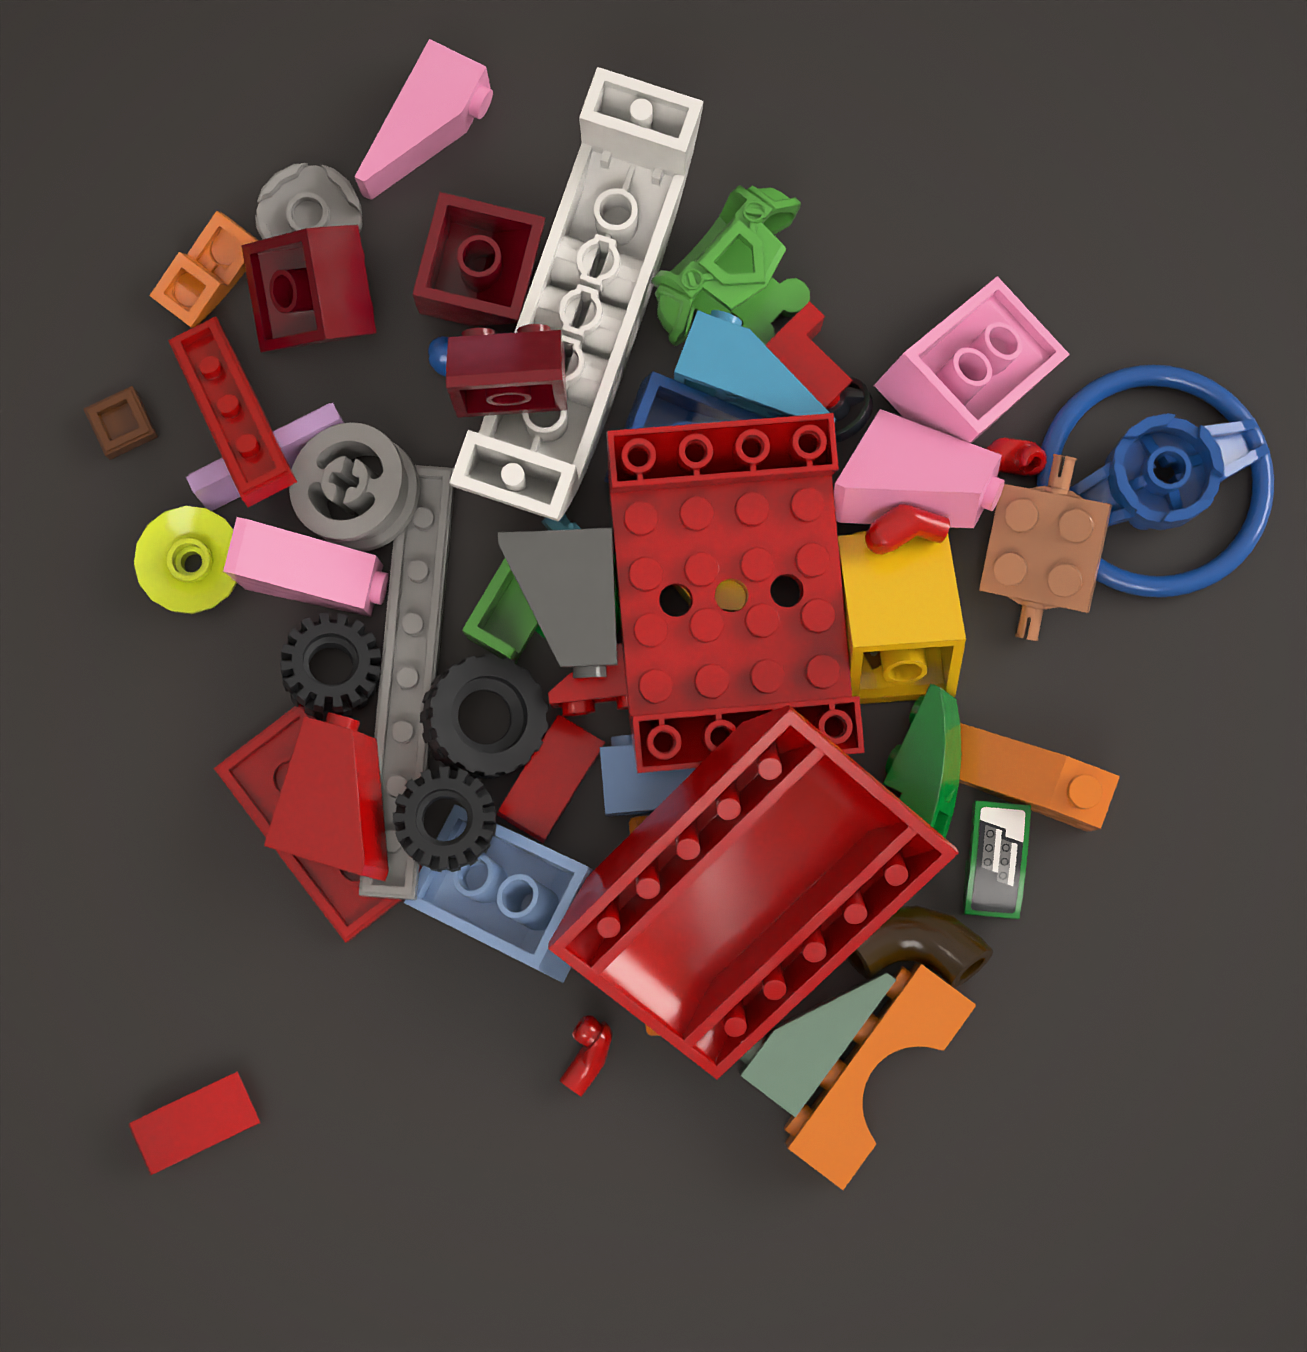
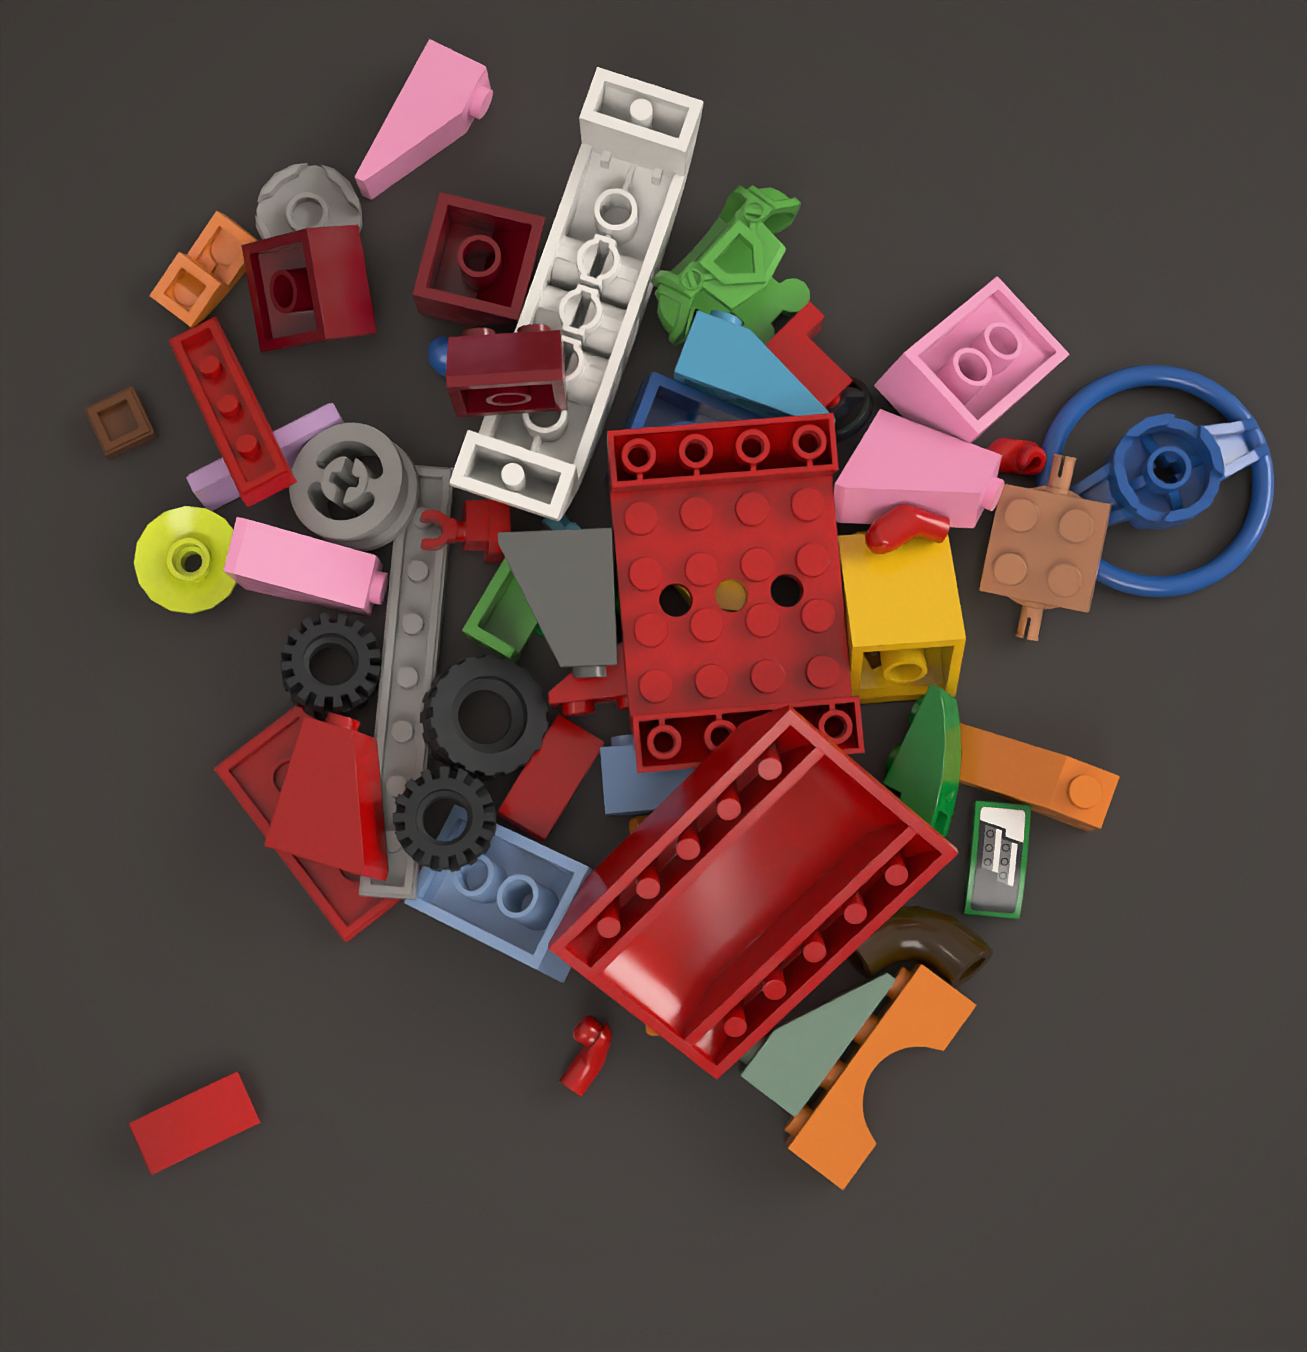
(476, 530): none -> red piece

